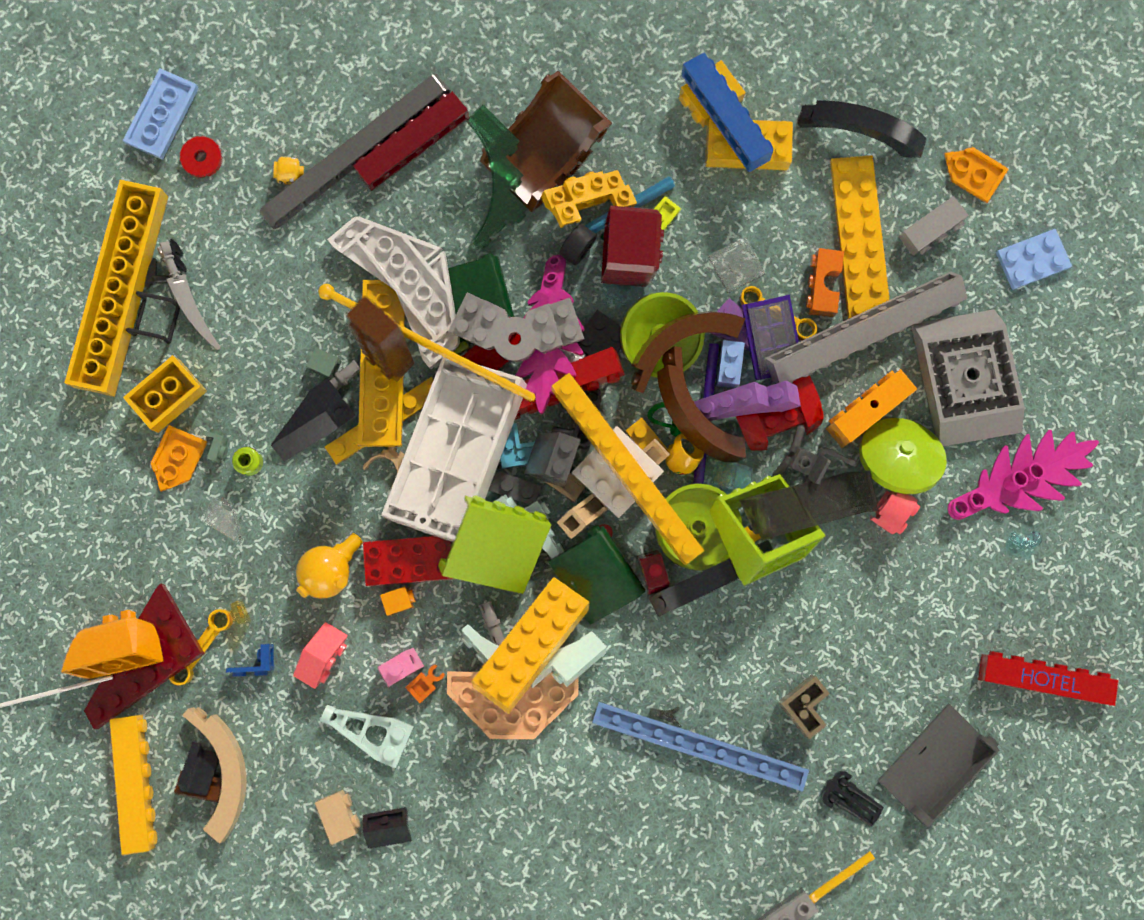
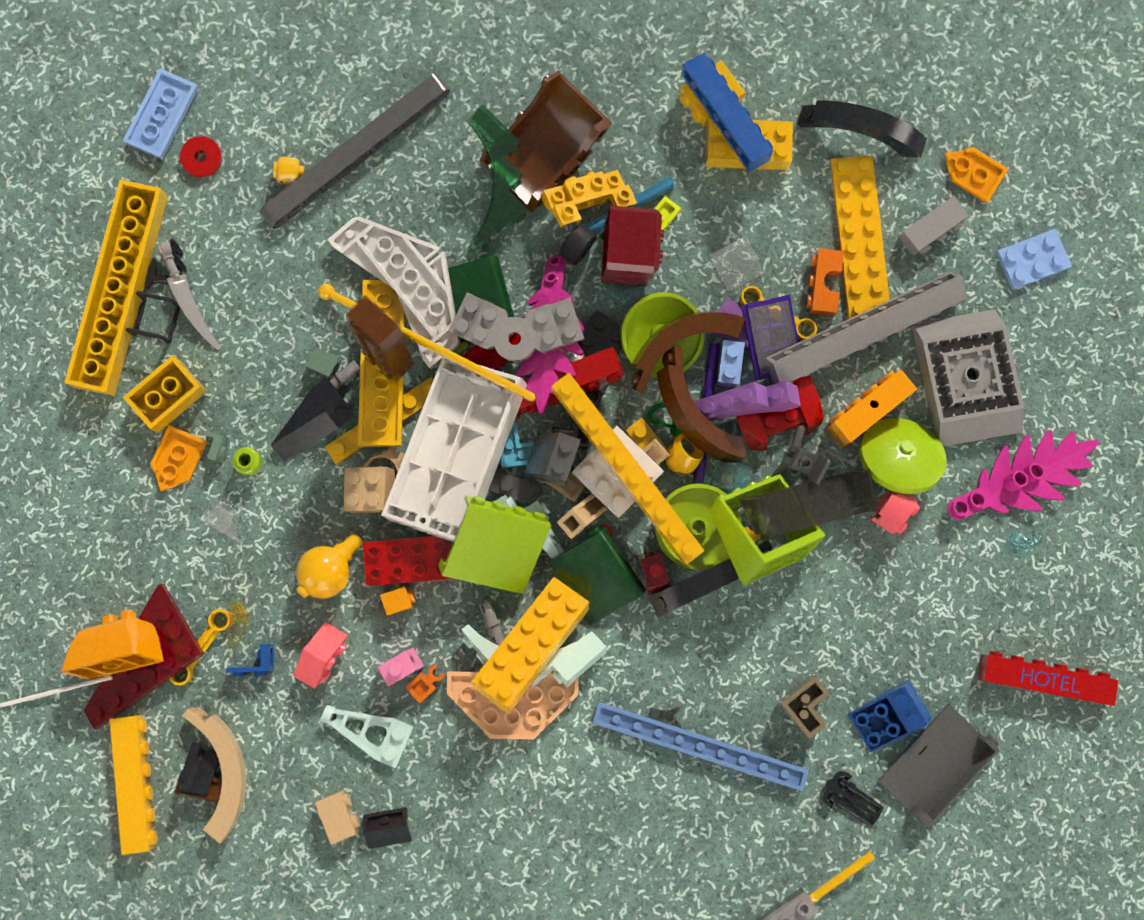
(367, 489): none -> tan brick
(411, 140): dark red brick -> none
(890, 716): none -> blue slope

